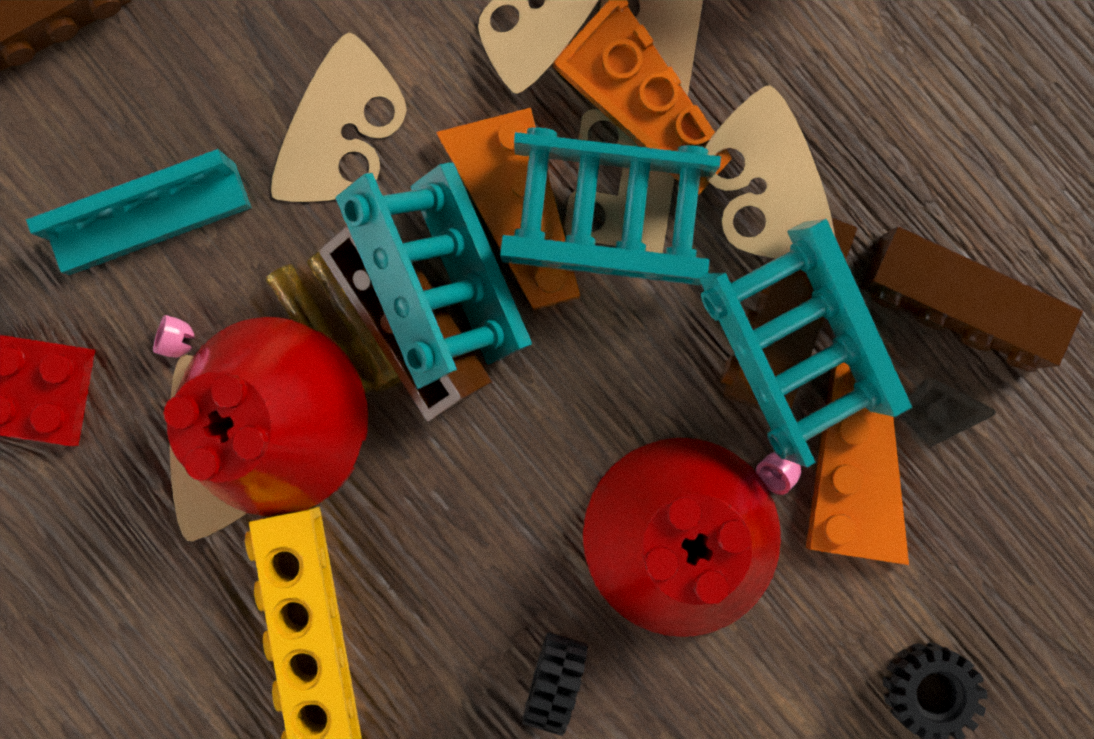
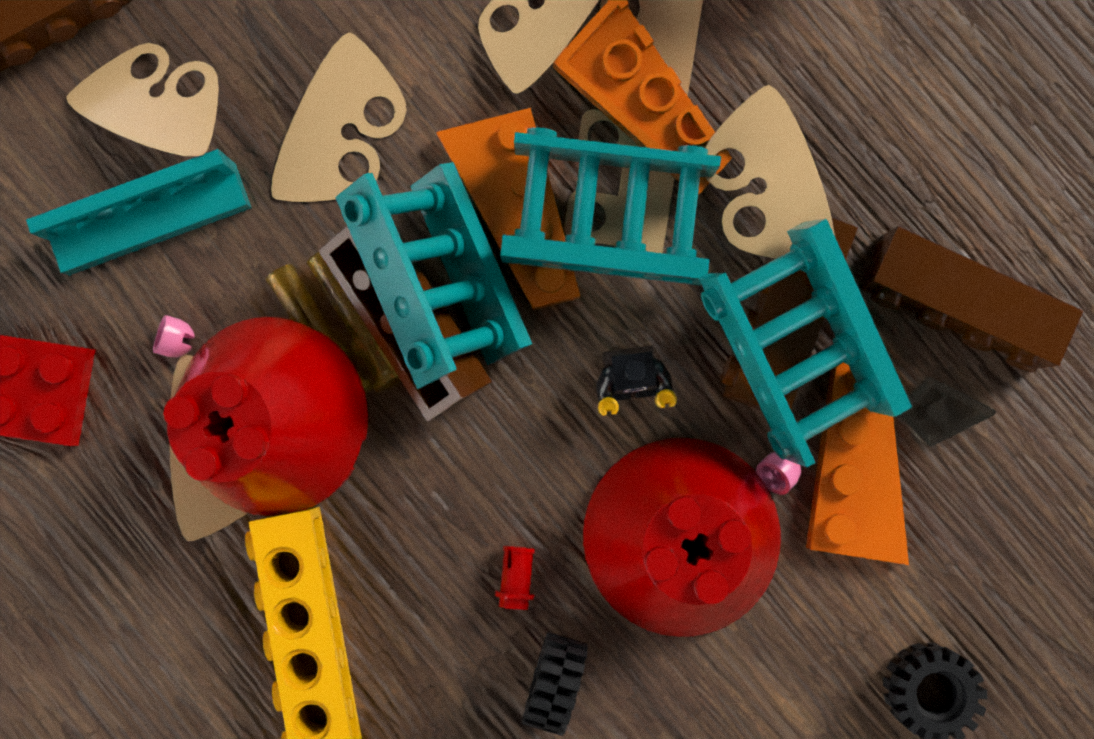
(163, 122): none -> tan piece
(516, 578): none -> red pin
(633, 372): none -> black piece

